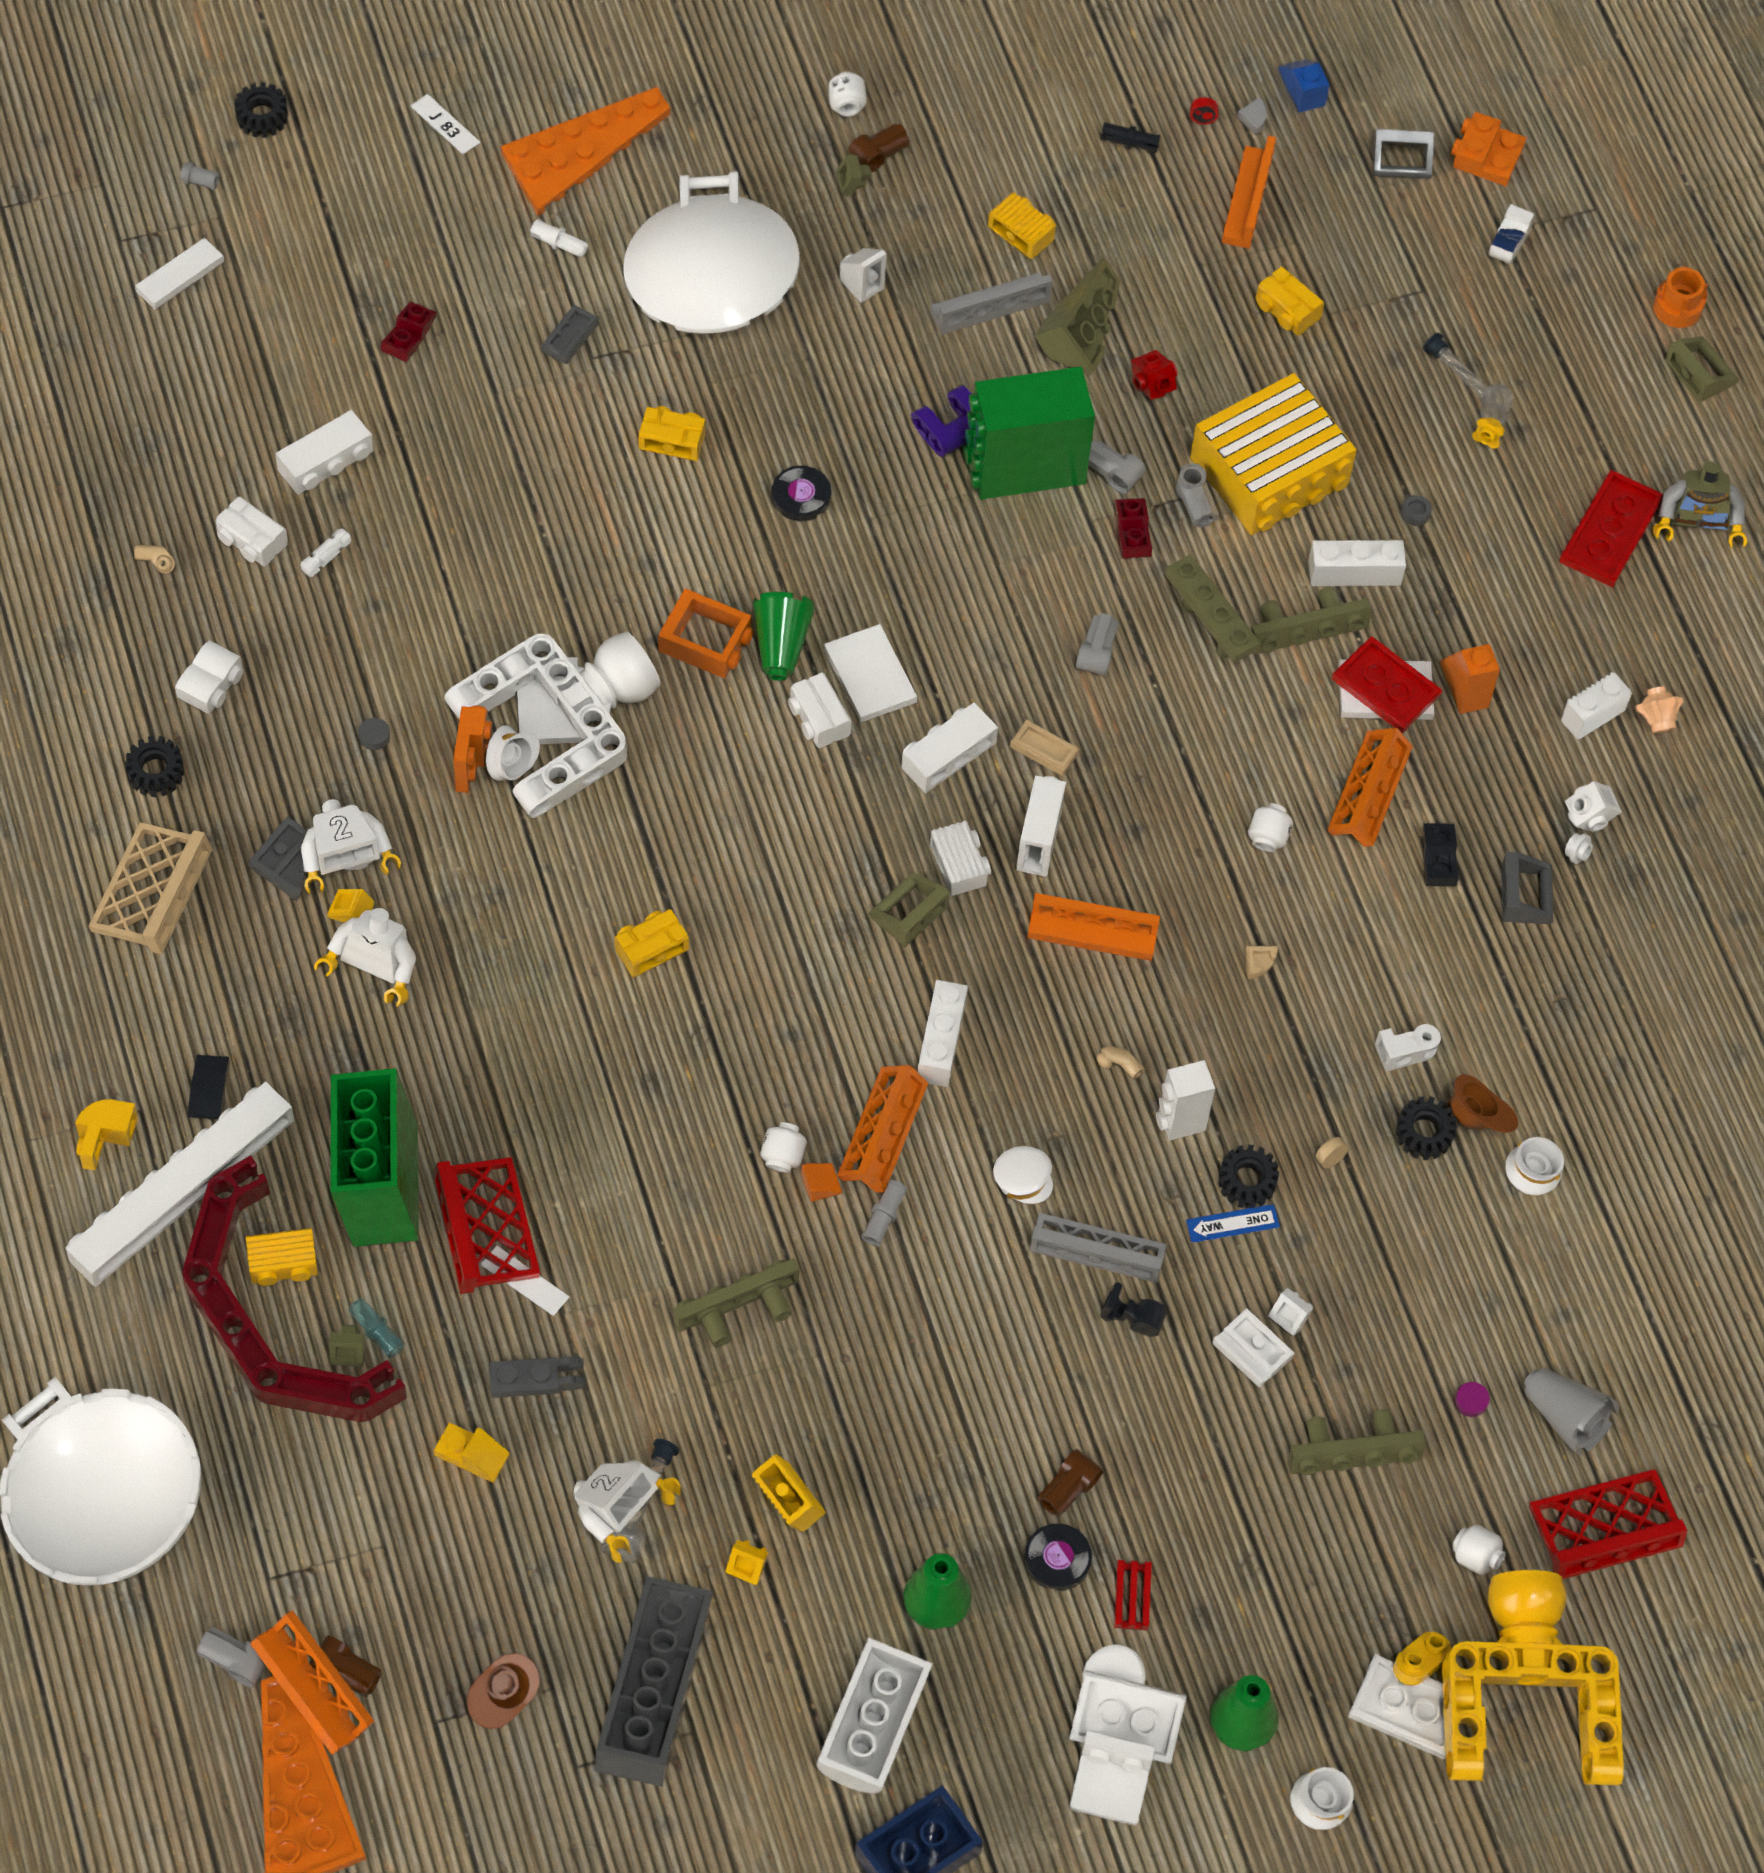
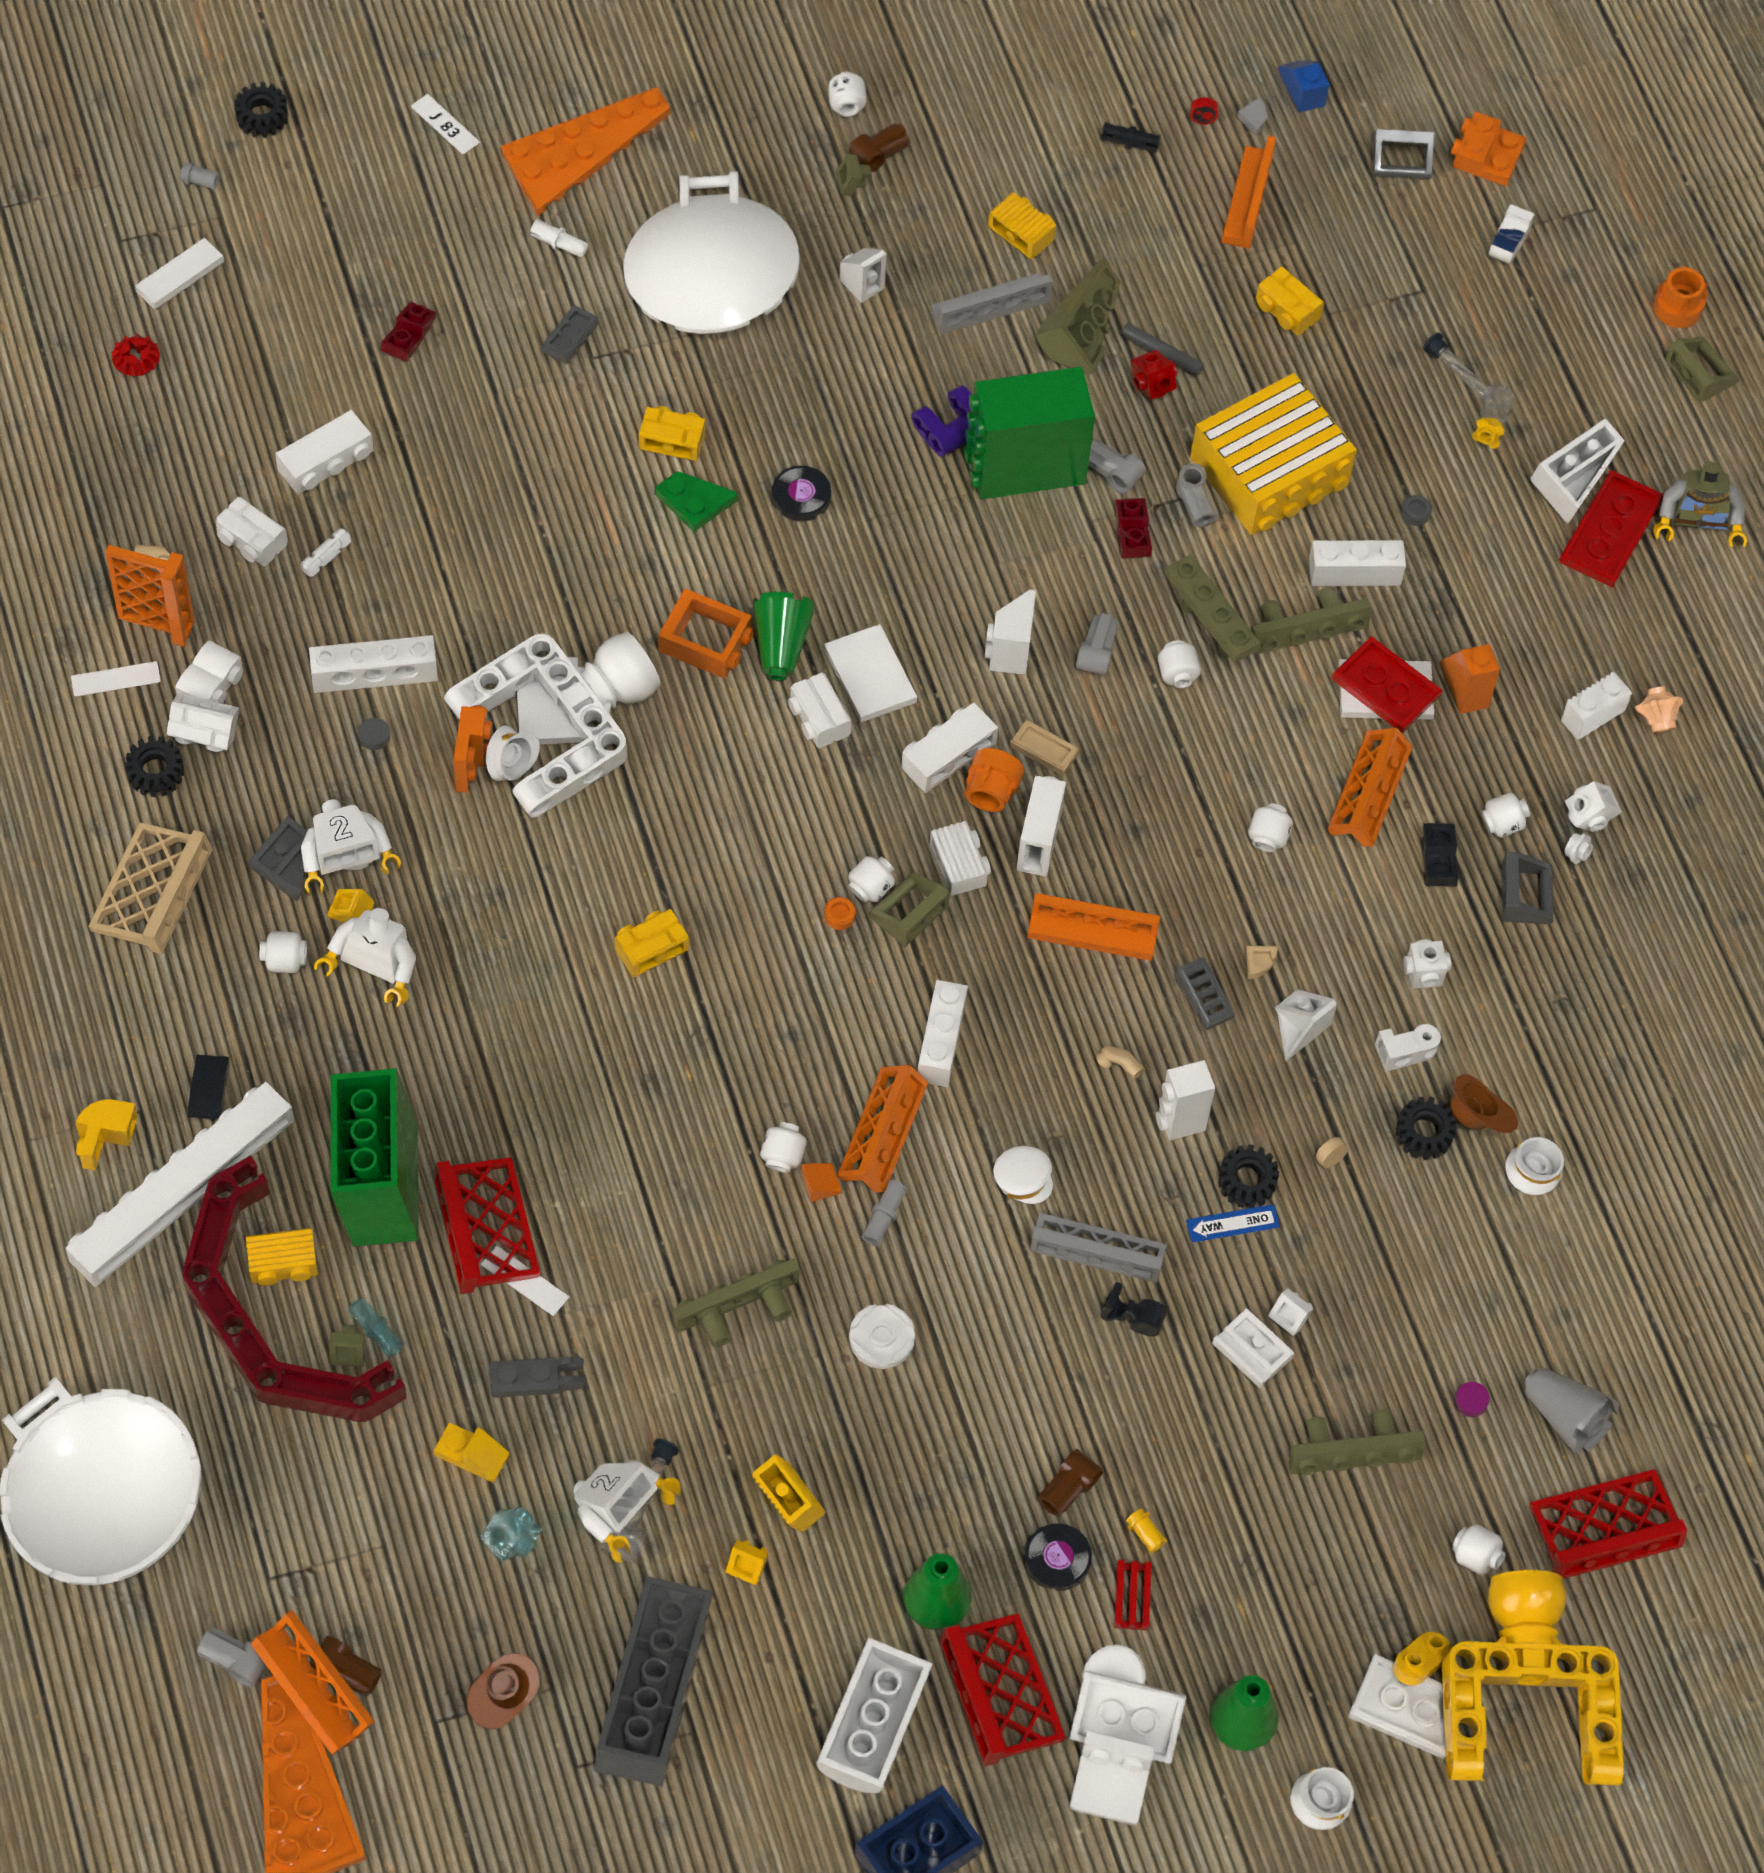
(115, 678): none -> white sticker
(128, 363): none -> red gear
(174, 591): none -> orange fence
(202, 722): none -> white brick
(283, 952): none -> white head
(373, 664): none -> white brick
(511, 1533): none -> clear light blue brick
(694, 499): none -> green wing
(839, 913): none -> orange tile
(871, 879): none -> white head
(882, 1336): none -> white tile
(973, 1689): none -> red fence
(993, 779): none -> orange piece
(1010, 635): none -> white slope
(1146, 1530): none -> yellow pin
(1171, 353): none -> dark grey piece
(1179, 664): none -> white head
(1206, 976): none -> dark grey slope
(1302, 1019): none -> white slope
(1426, 964): none -> white brick
(1505, 815): none -> white head
(1575, 469): none -> white wedge

